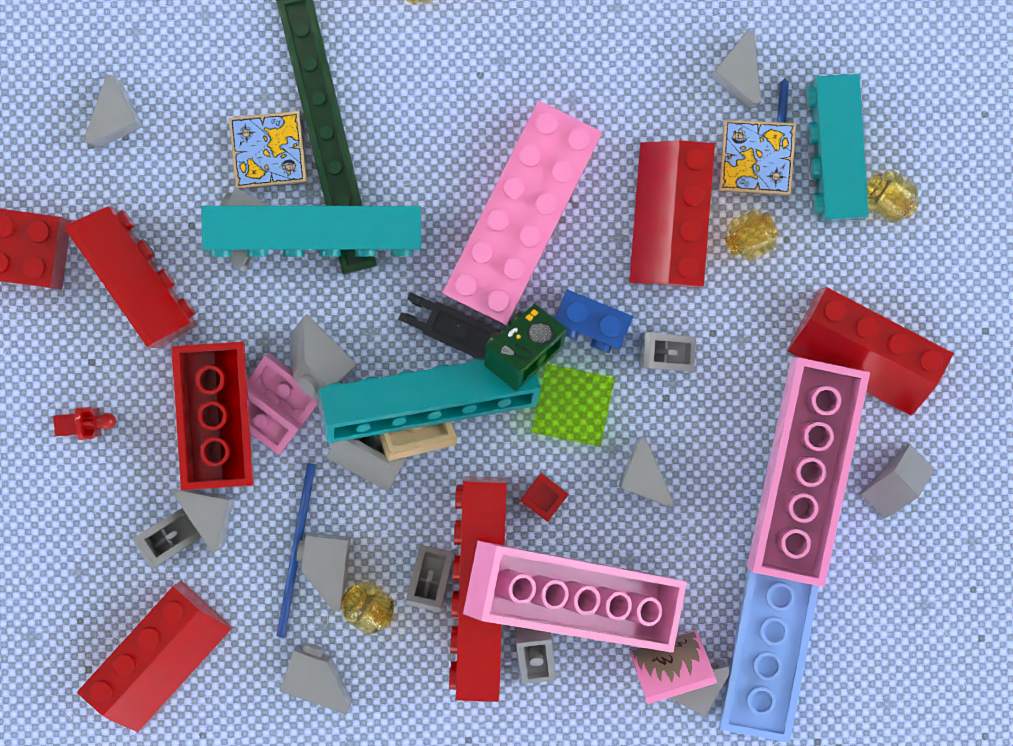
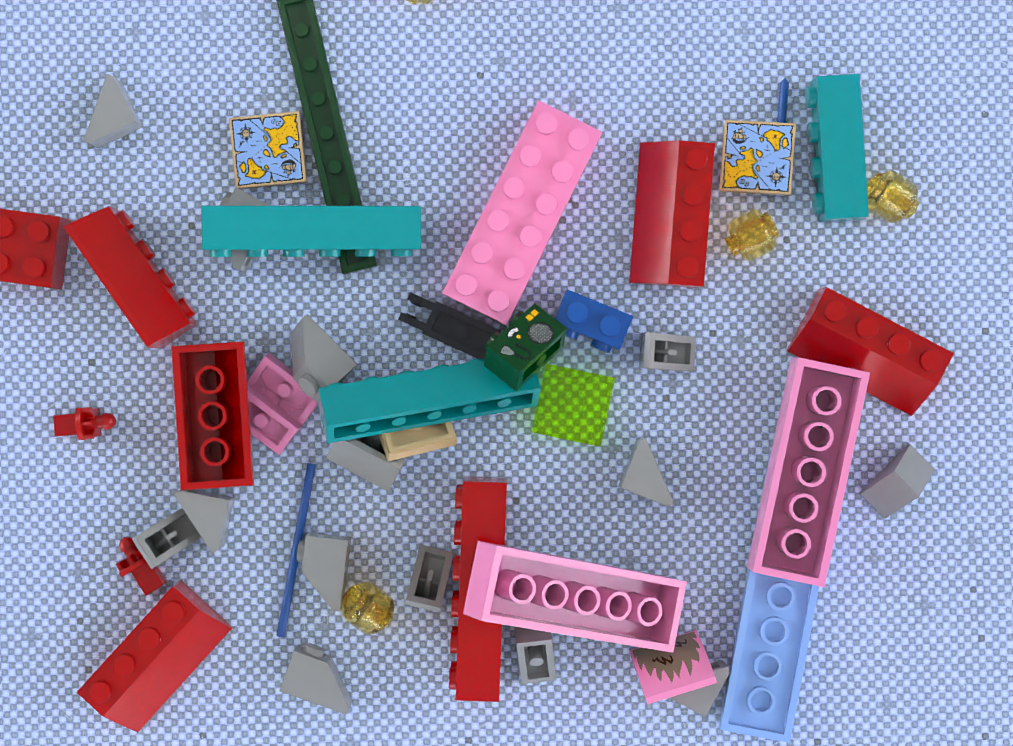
(147, 578): none -> red piece
(544, 497): red plate -> none
(740, 72): light grey slope -> none

